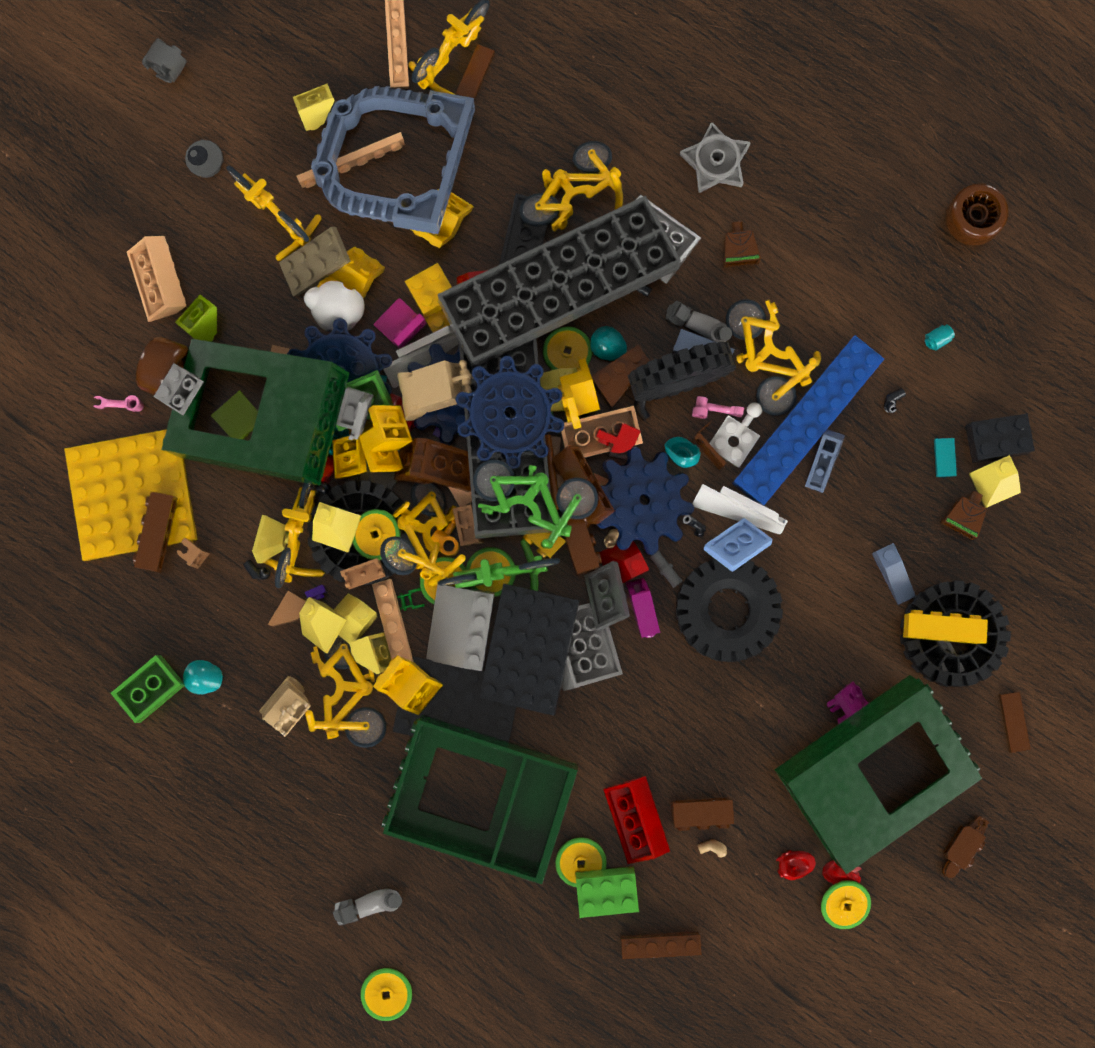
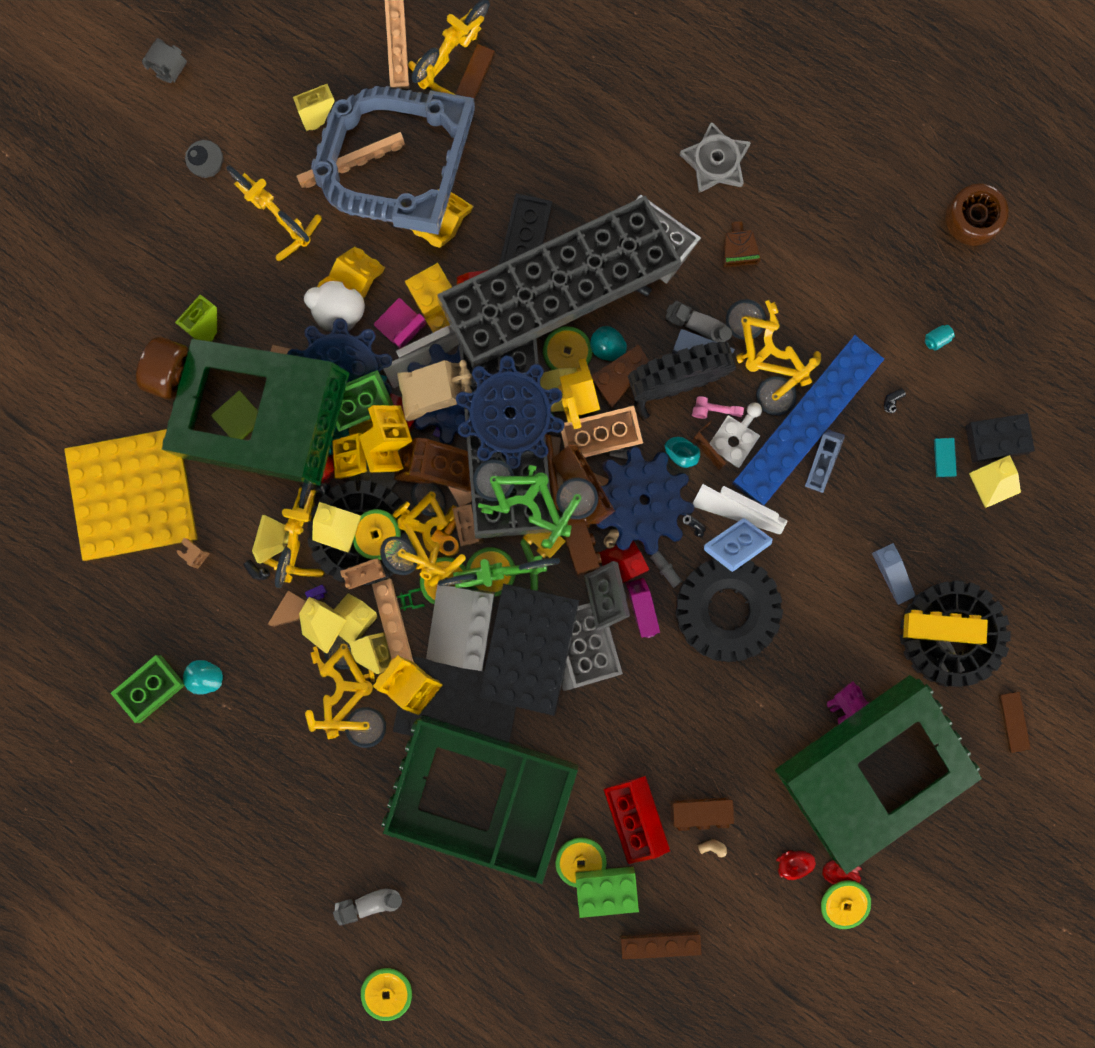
(128, 403): bright pink brick -> none
(155, 532): reddish brown brick -> none
(156, 277): light nougat slope -> none
(178, 389): light grey slope -> none
(285, 706): tan piece -> none
(314, 261): dark tan plate -> none
(354, 411): light grey plate -> none
(588, 158): piece -> none
(623, 441): red brick -> none
(964, 846): reddish brown hinge -> none
(966, 516): reddish brown torso -> none

